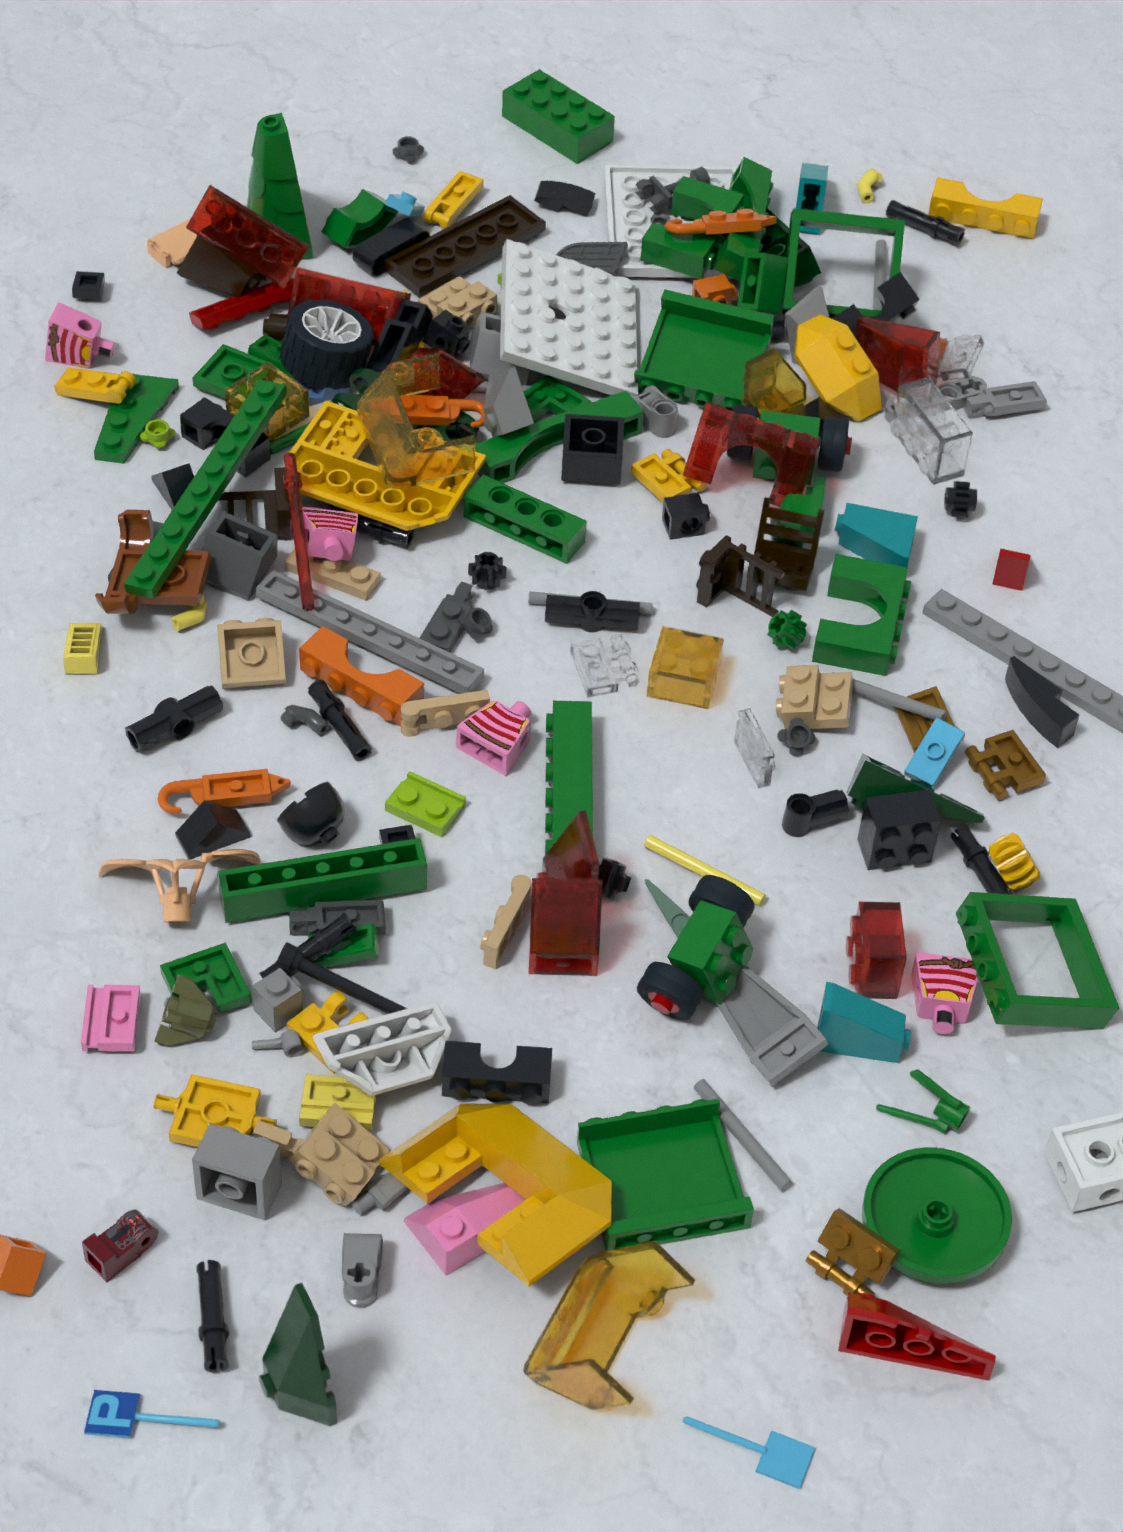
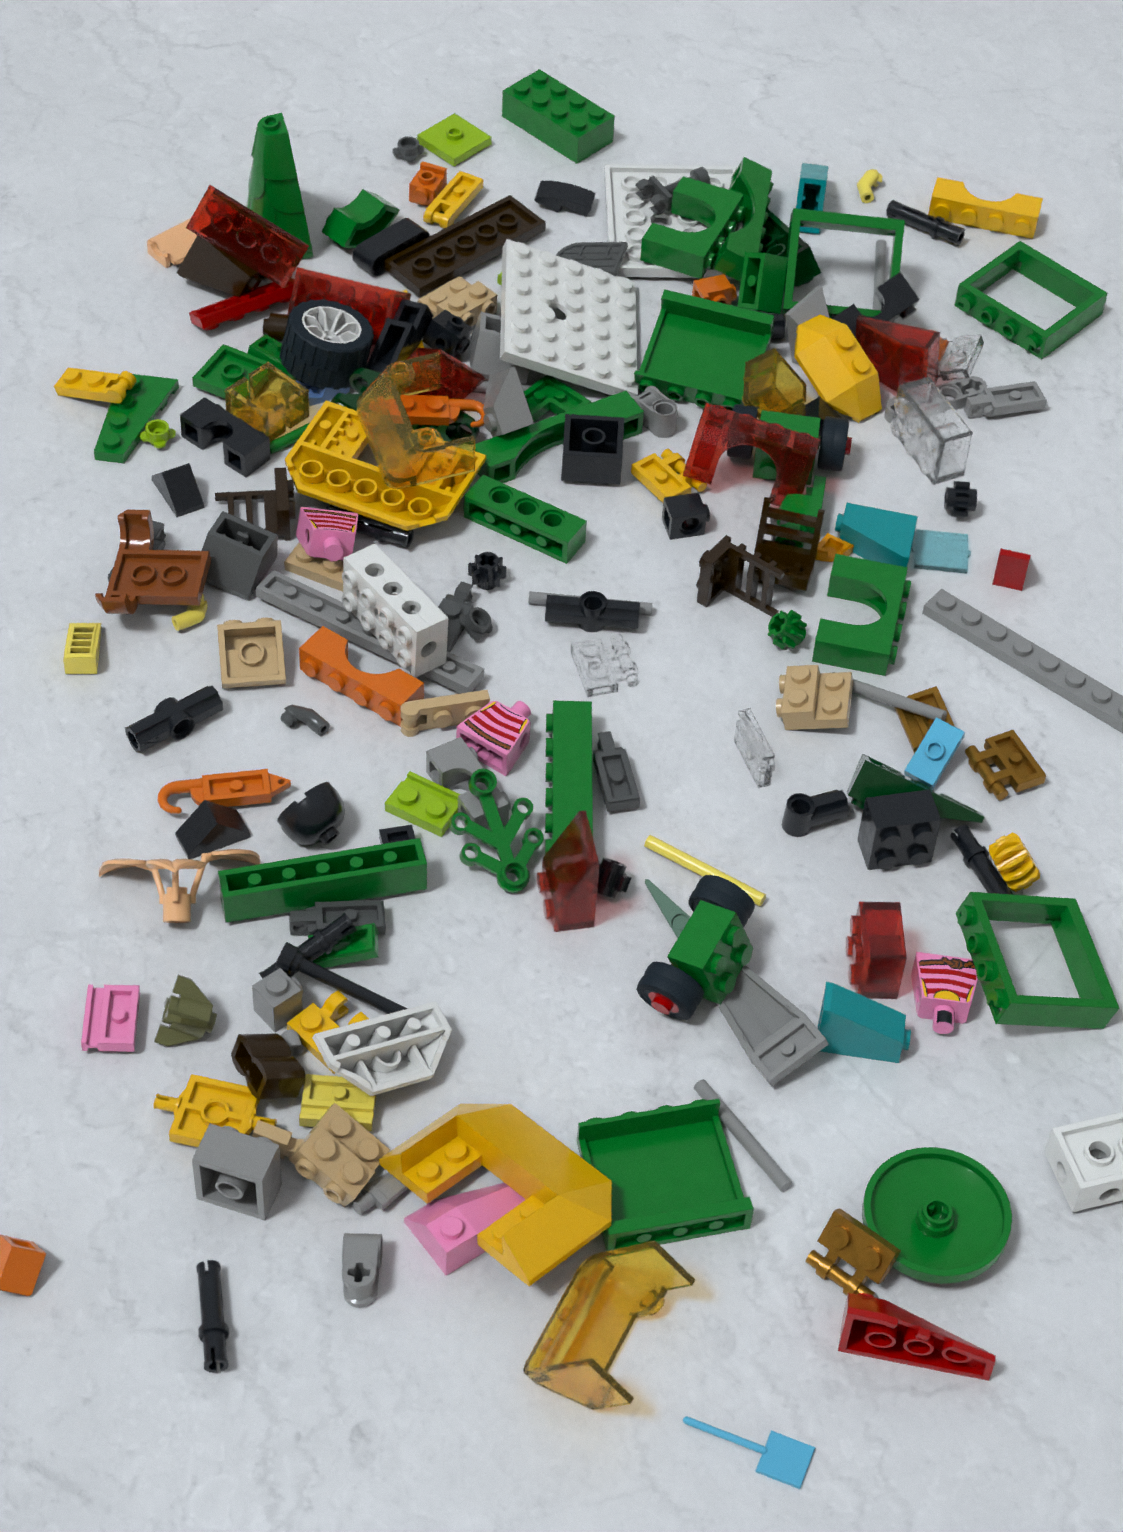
(75, 338): bright pink torso -> none
(88, 285): black plate -> none
(115, 1414): piece -> none
(119, 1244): dark red leg -> none
(205, 489): green plate -> none
(212, 970): green plate -> none
(268, 1066): none -> dark brown brick
(293, 483): clear red bar -> none
(295, 1363): dark green wedge -> none
(333, 711): black pin -> none
(394, 610): none -> white brick
(405, 204): medium azure plate -> none
(427, 183): none -> orange brick
(452, 768): none -> light grey arch
(454, 139): none -> lime plate
(497, 836): none -> green plant
(506, 922): tan plate -> none
(522, 1081): black arch -> none
(564, 926): clear red slope -> none
(615, 775): none -> dark grey hinge
(685, 667): clear yellow piece -> none
(720, 222): orange plate -> none
(798, 727): dark grey plate -> none
(832, 545): none -> light orange tile
(941, 551): none -> clear light blue piece
(949, 1109): green plant -> none
(1040, 703): black slope -> none
(1048, 274): none -> green window

